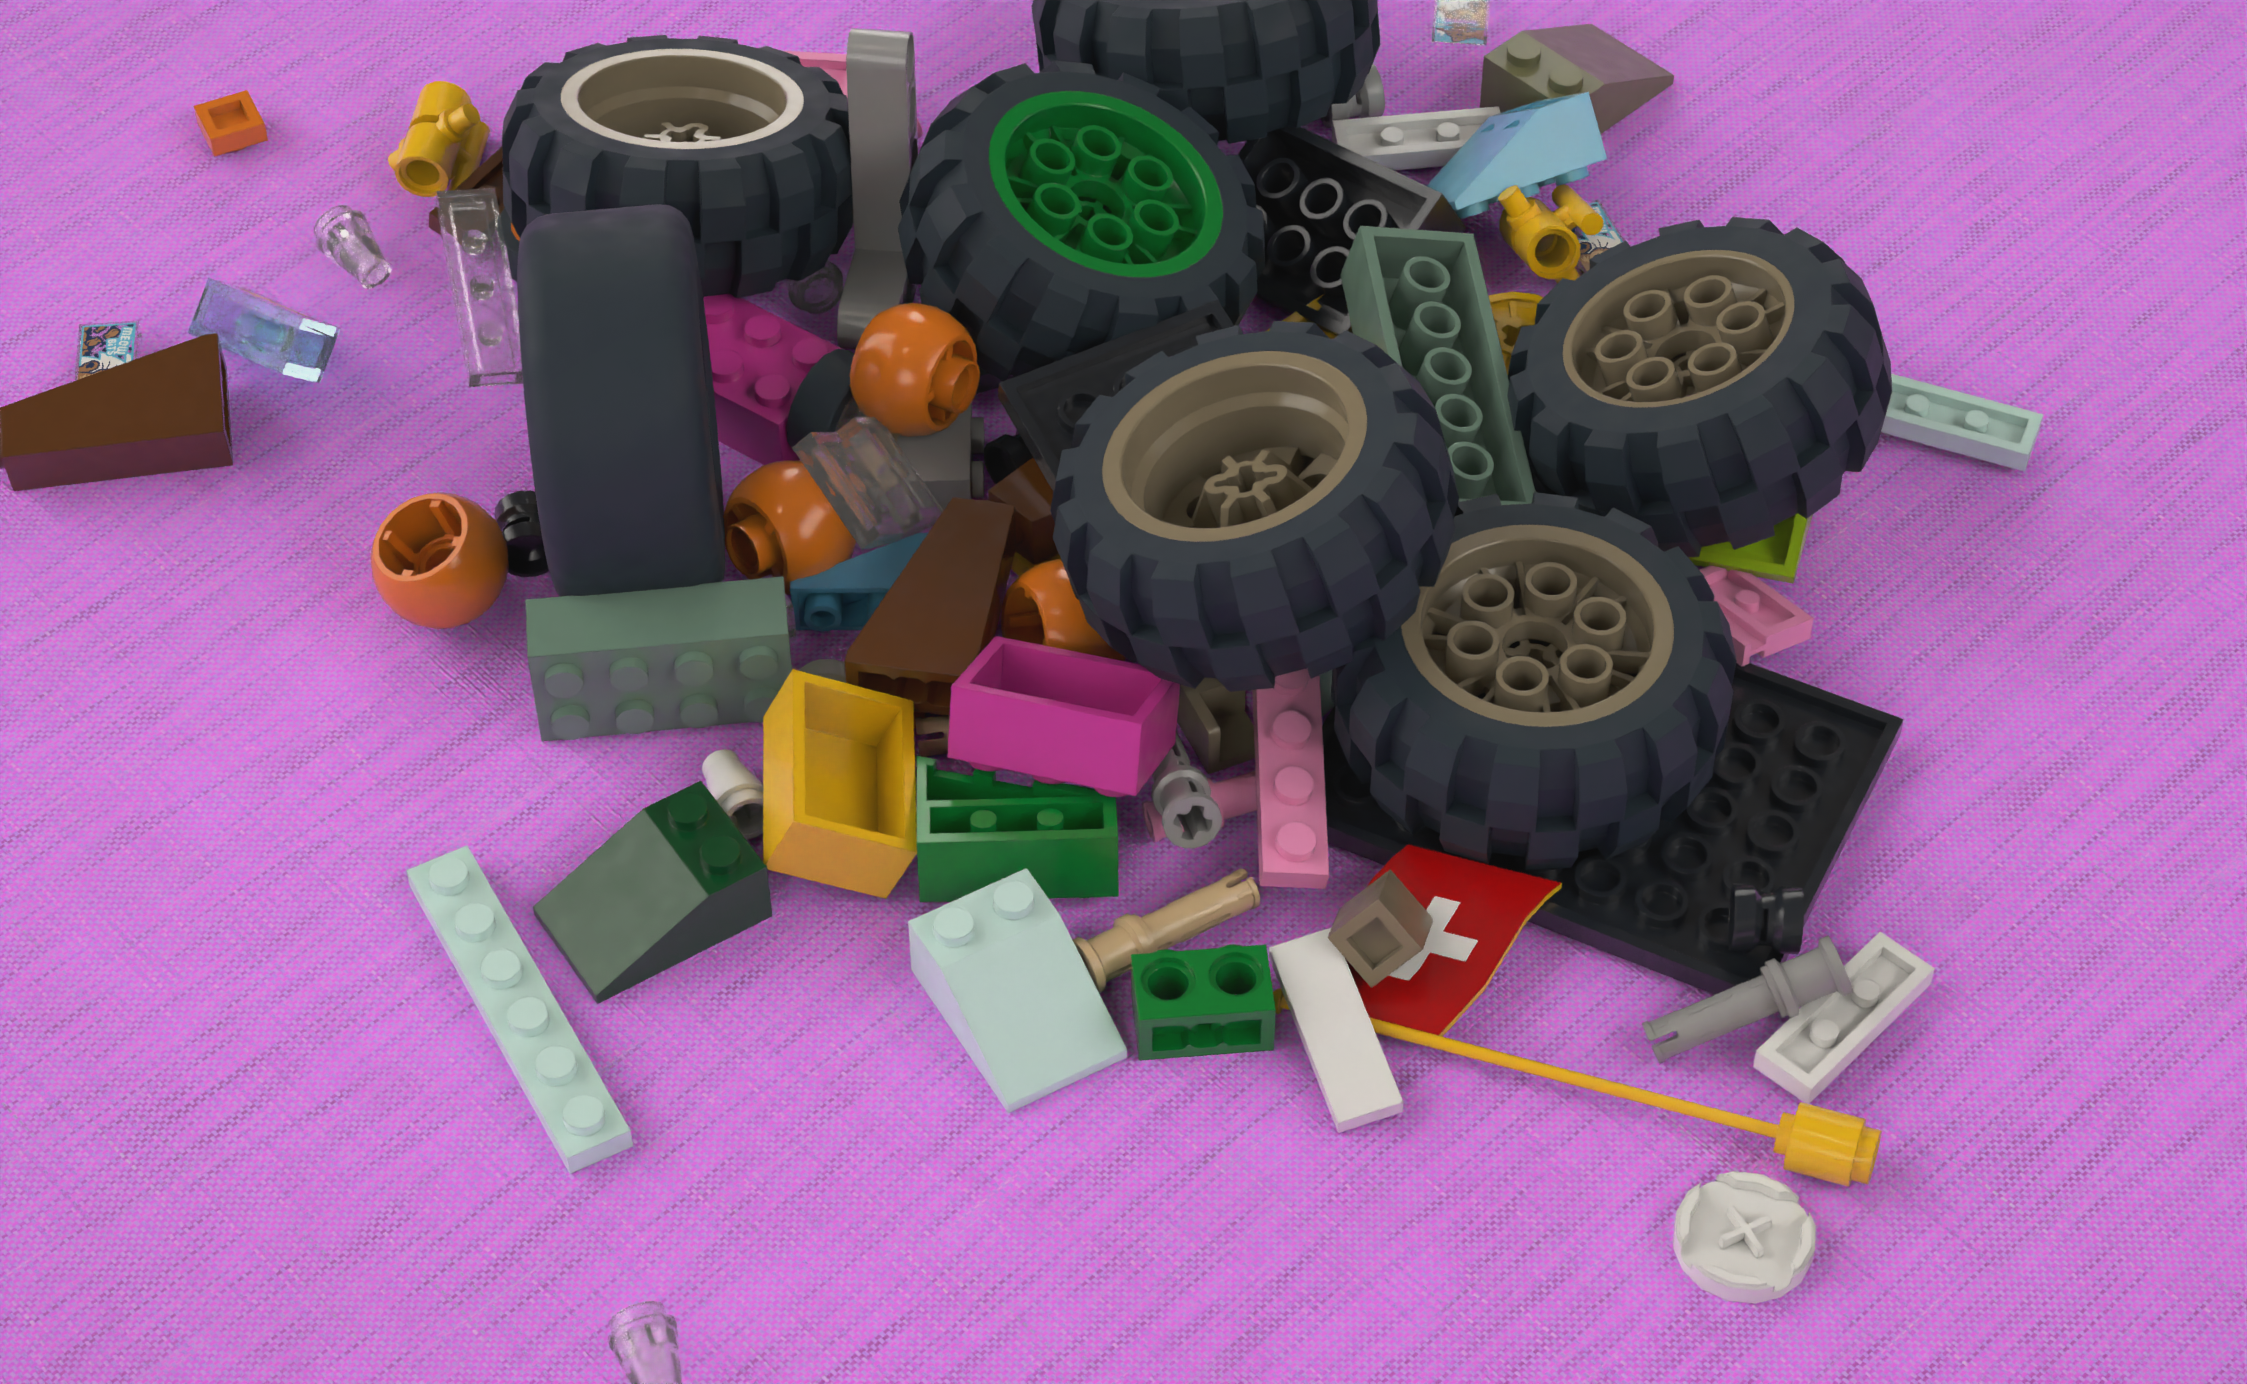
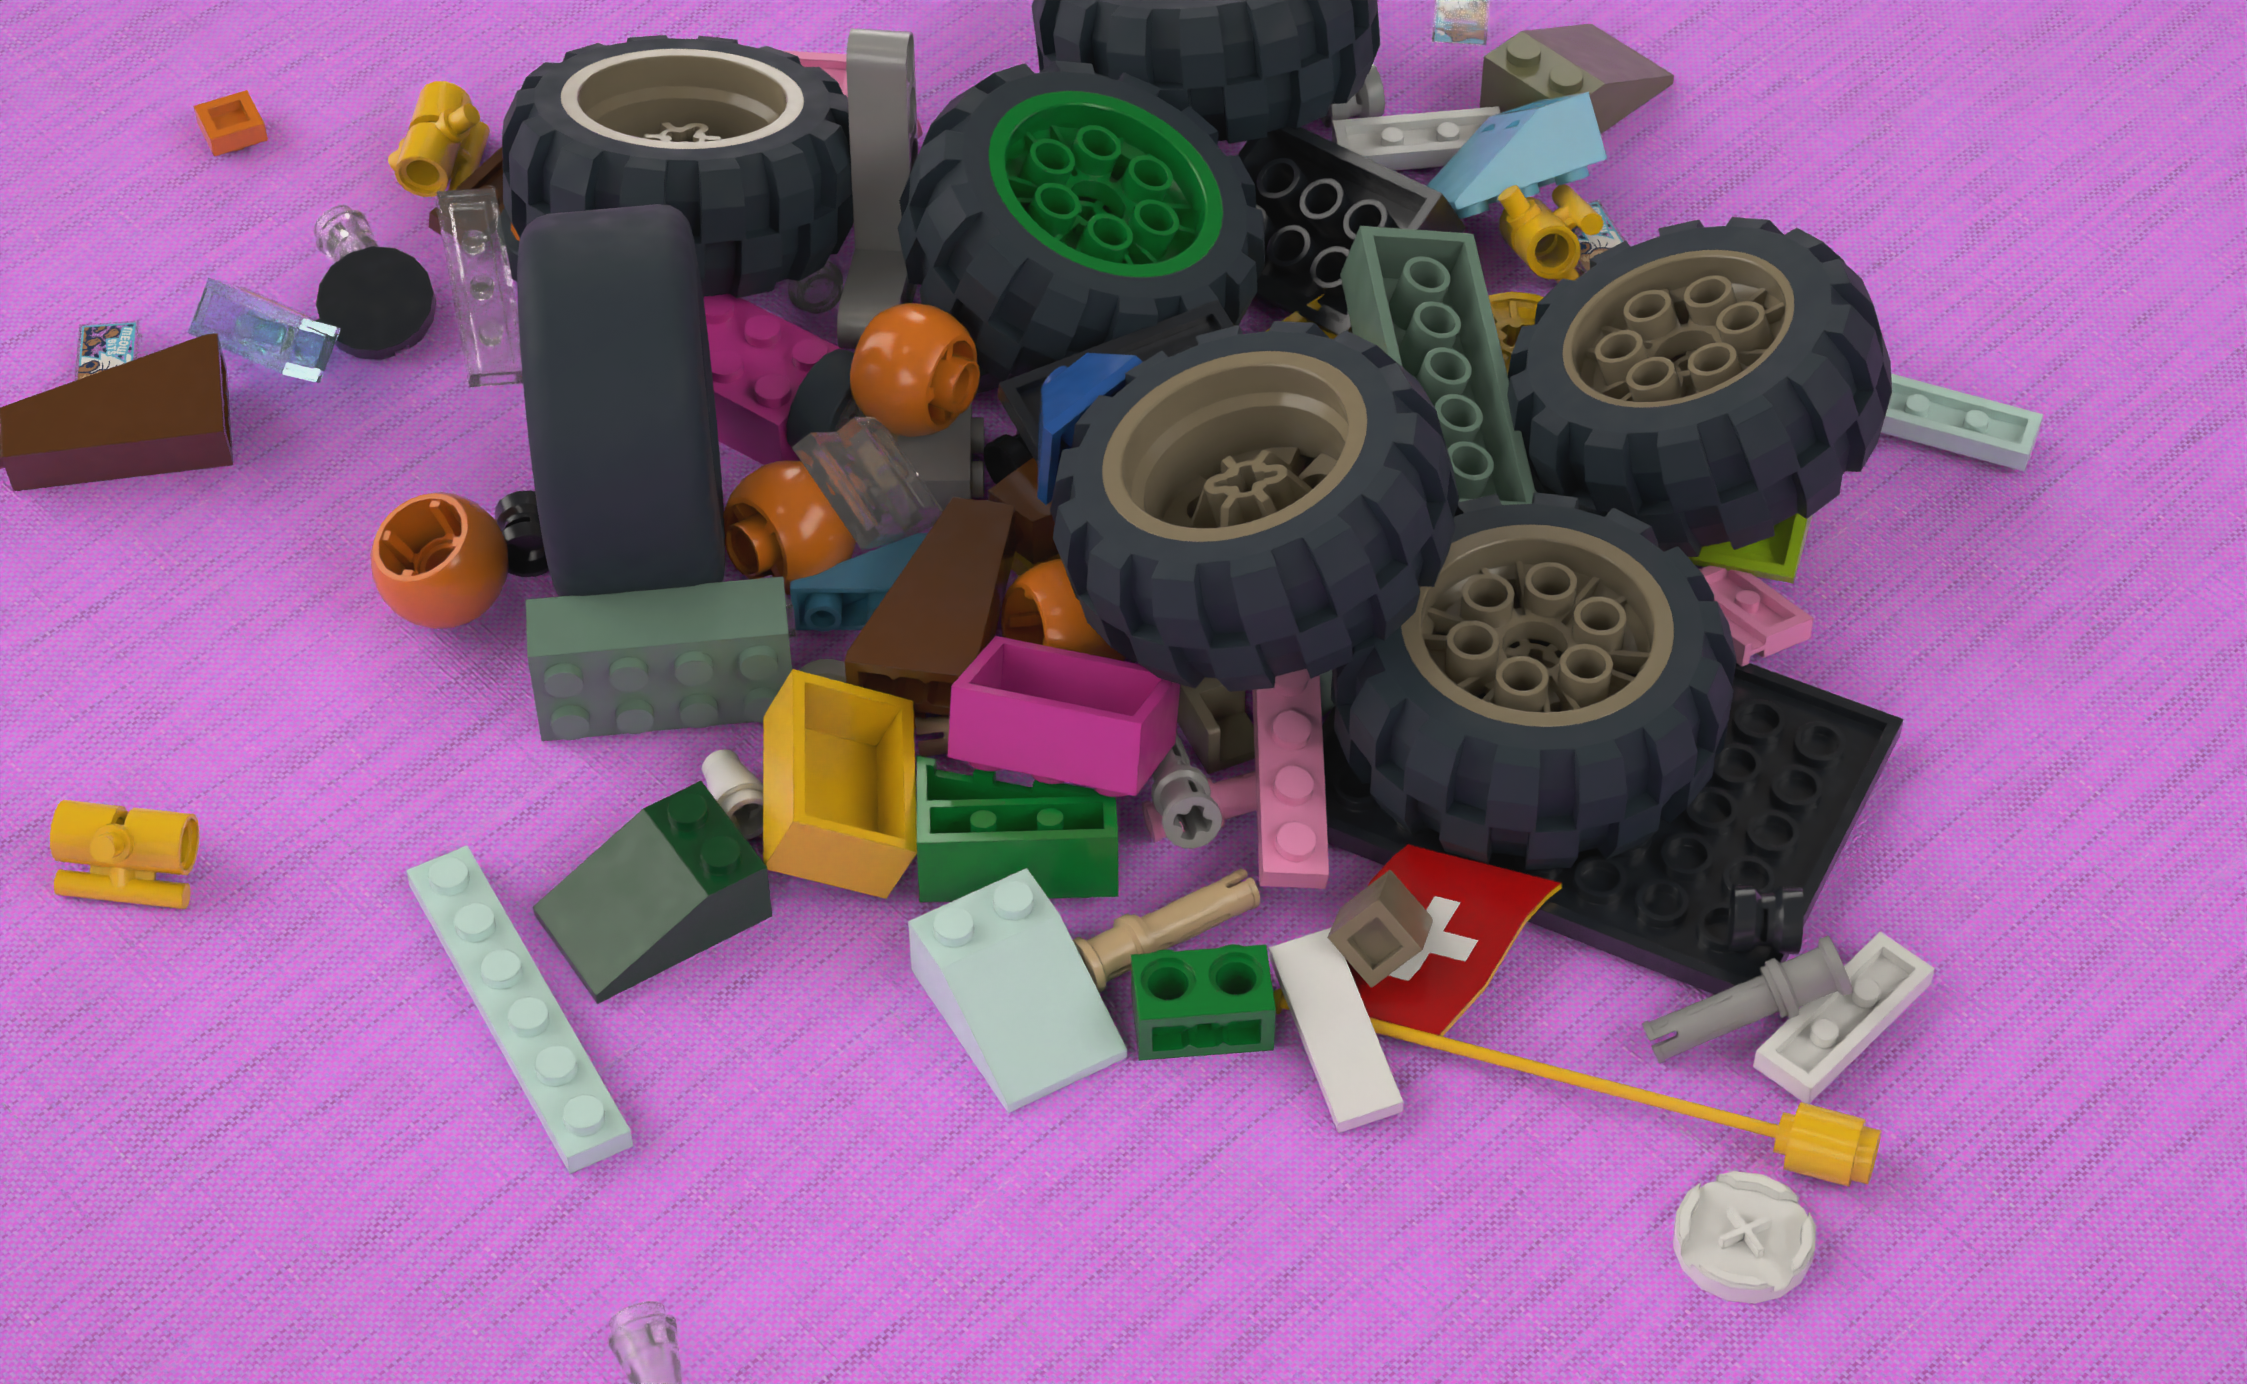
(124, 852): none -> yellow pin
(378, 302): none -> black tile
(1065, 399): none -> blue slope

